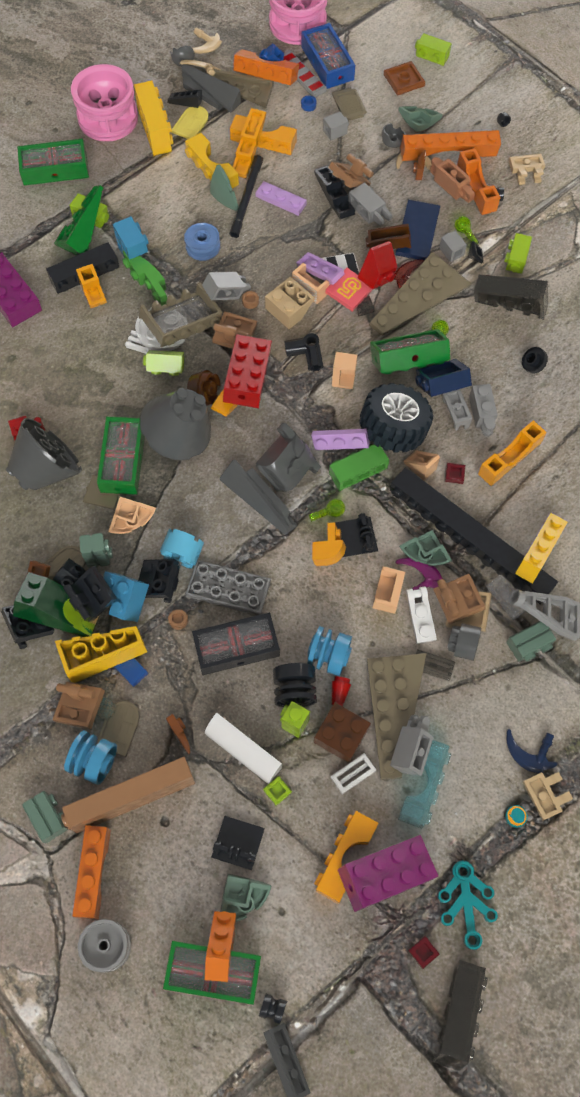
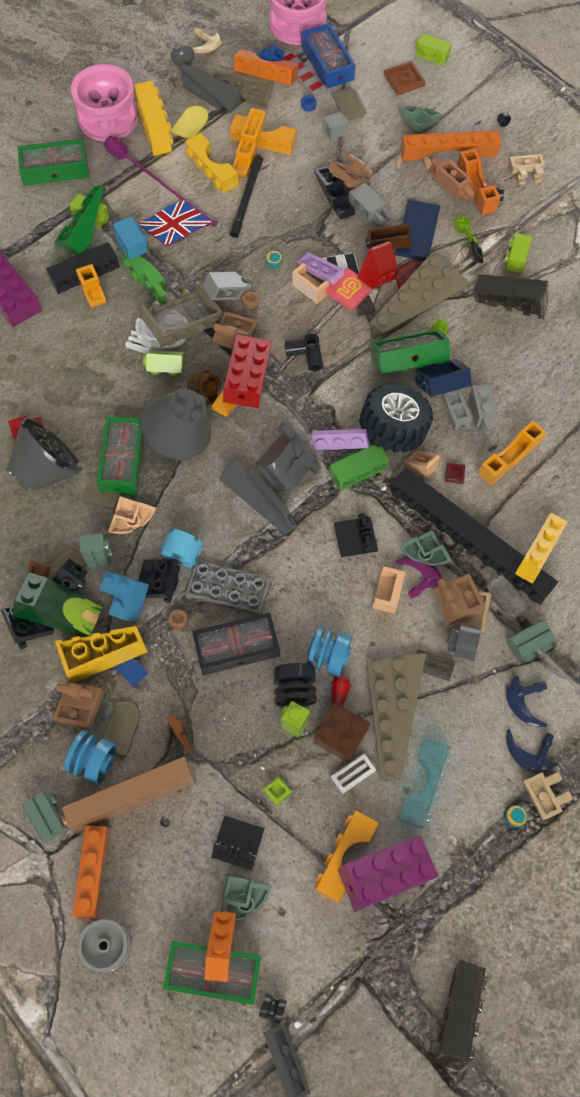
(90, 594): black plate -> none
(172, 222): none -> flag
(186, 98): black slope -> none
(202, 241): medium blue wheel -> none
(208, 67): tan piece -> none
(222, 190): sand green brick -> none
(243, 748): white brick -> none
(273, 259): none -> teal tile
(281, 198): lavender plate -> none
(288, 302): tan slope -> none
(330, 551): light orange brick -> none
(334, 508): clear neon green plate -> none
(344, 370): light nougat panel -> none
(392, 137): dark grey hair -> none
(413, 746): light grey hinge -> none
(418, 167): dark orange plate -> none
(421, 615): white plate -> none
(423, 952): dark red tile -> none
(452, 246): light grey brick -> none
(467, 901): teal plant -> none
(515, 699): none -> dark blue piece
(534, 360): black plate -> none
(569, 611): light grey plate -> none

